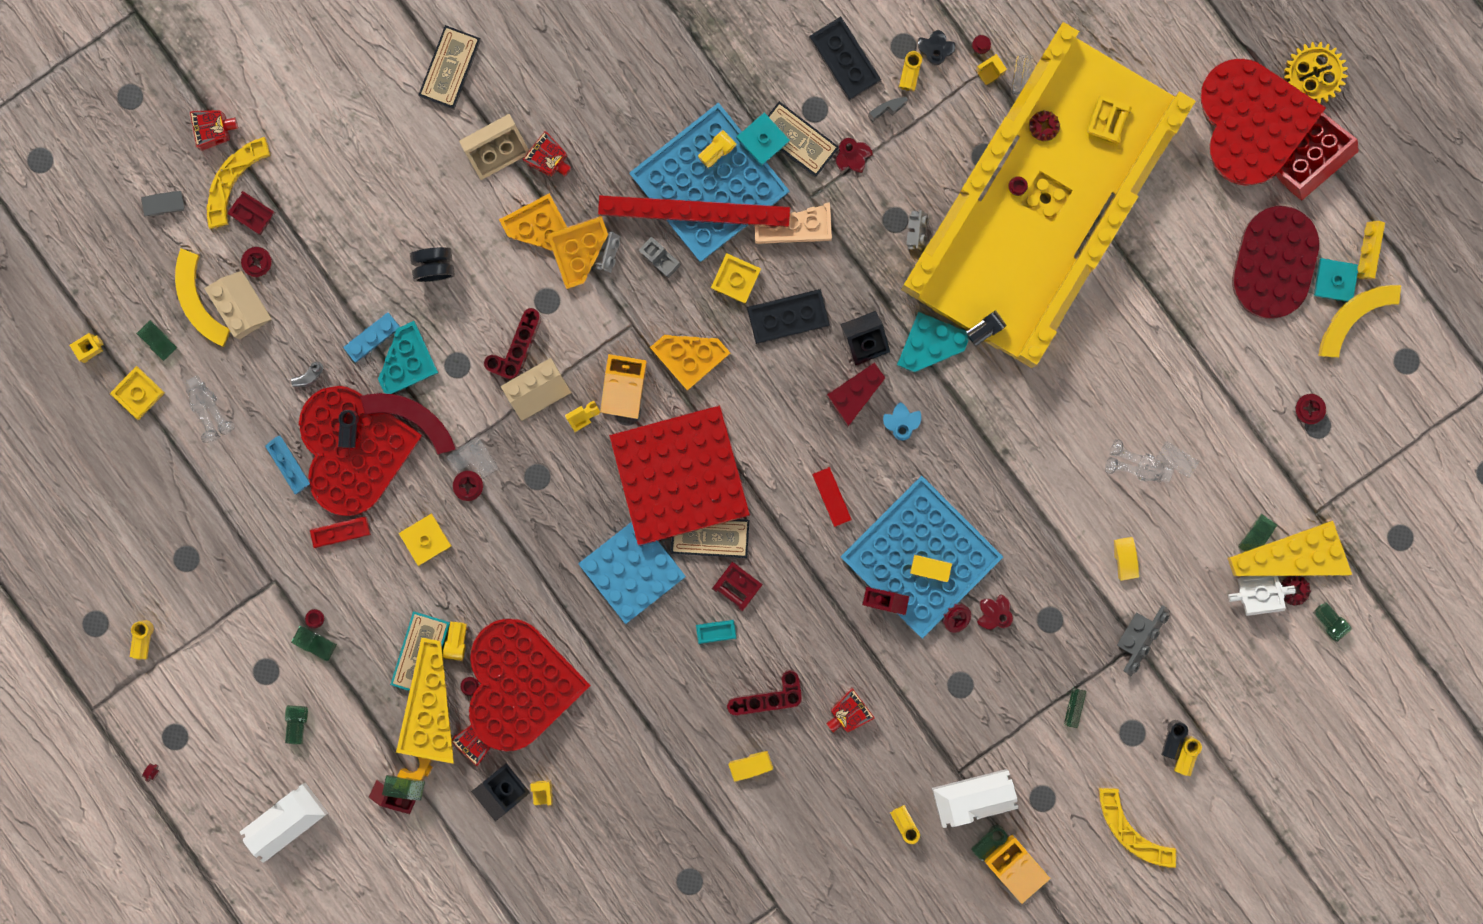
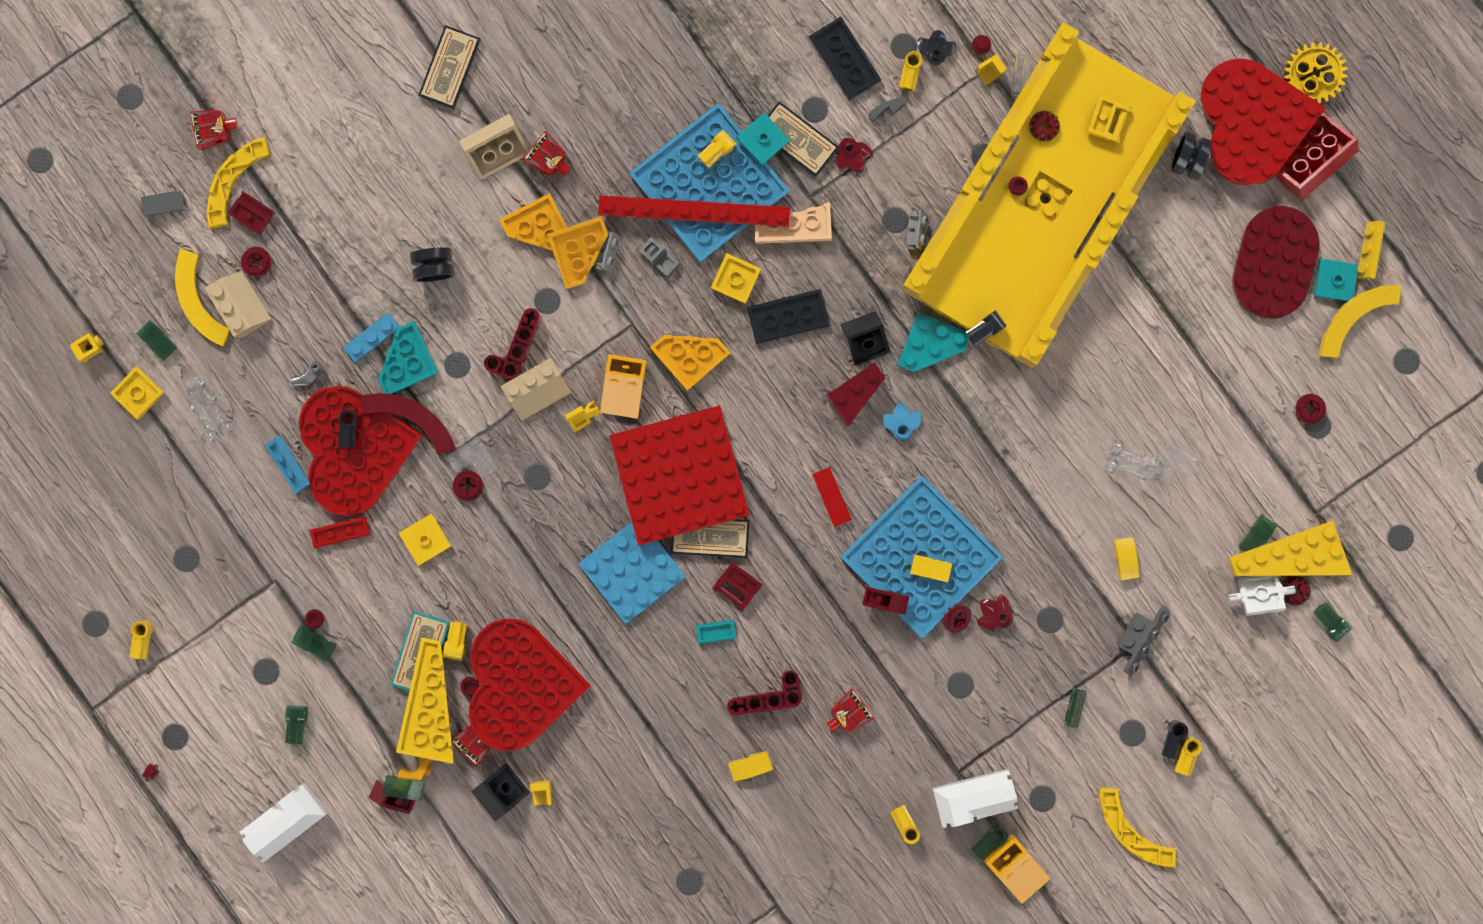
(1191, 155): none -> black wheel

